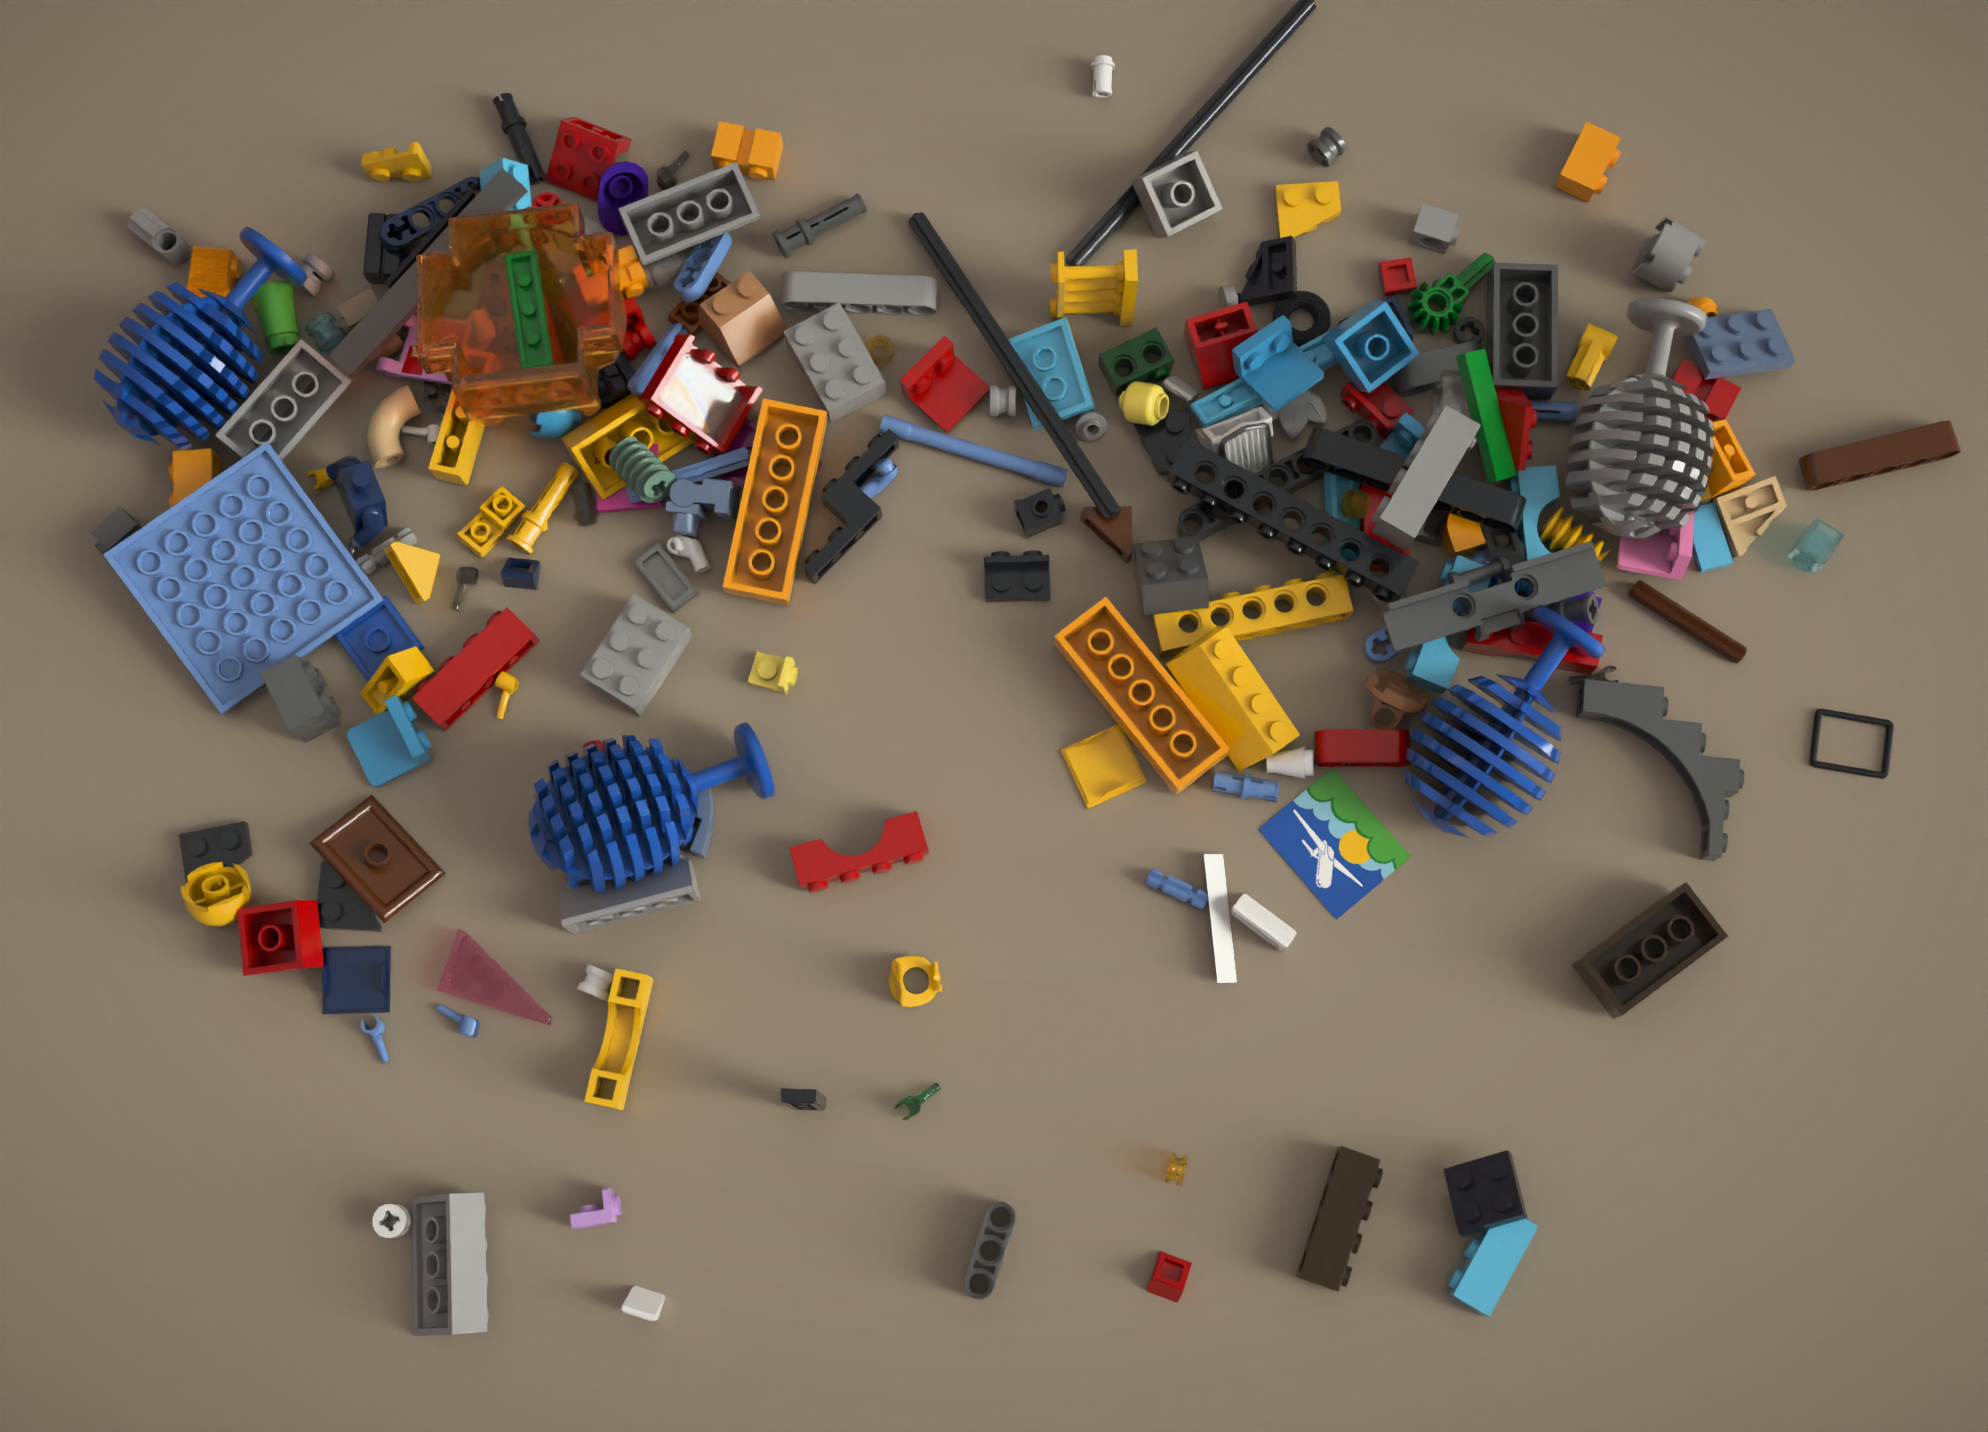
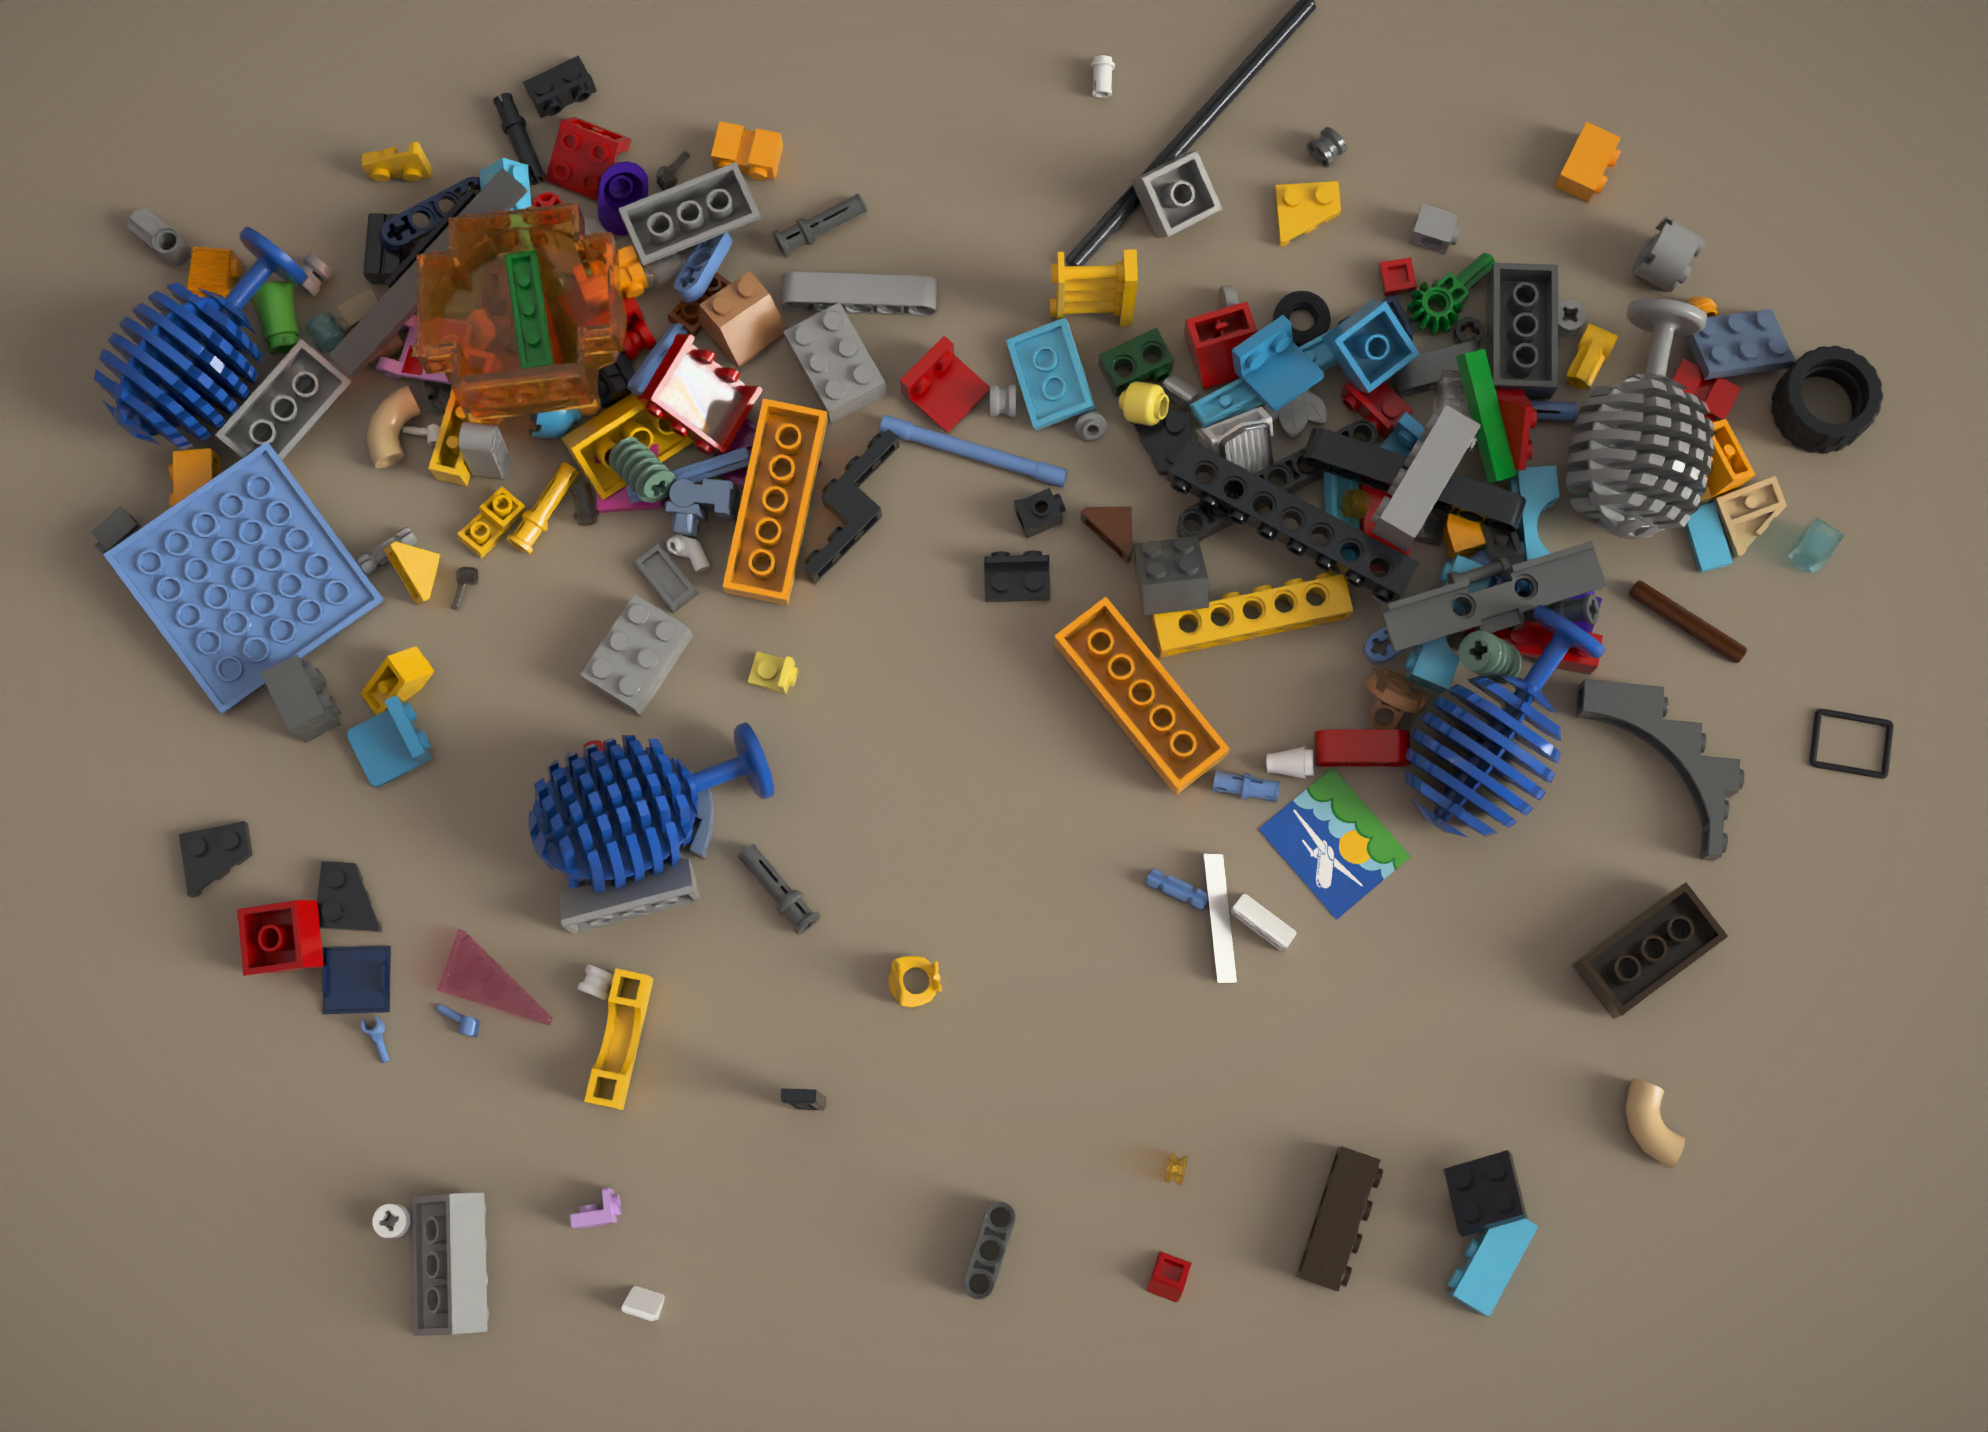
(216, 893): yellow cylinder -> none
(360, 496): dark blue torso -> none
(376, 636): blue tile -> none
(377, 858): reddish brown piece -> none
(475, 668): red brick -> none
(484, 450): none -> light grey beam
(509, 685): yellow hand -> none
(521, 573): dark blue slope -> none
(560, 87): none -> black bracket
(788, 900): none -> dark grey pin
(819, 865): red arch -> none
(883, 341): clear yellow axle -> none
(886, 474): medium blue arm -> none
(914, 1103): clear green hand -> none
(1014, 366): black axle -> none
(1103, 766): yellow piece -> none
(1232, 697): yellow slope -> none
(1272, 274): black wing -> none
(1489, 656): none -> sand green piece
(1565, 536): yellow piece -> none
(1570, 325): none -> light grey wheel
(1600, 675): clear smoke hand -> none
(1647, 1126): none -> tan cylinder
(1661, 555): bright pink bracket -> none
(1852, 374): none -> black tyre
(1879, 455): reddish brown beam -> none

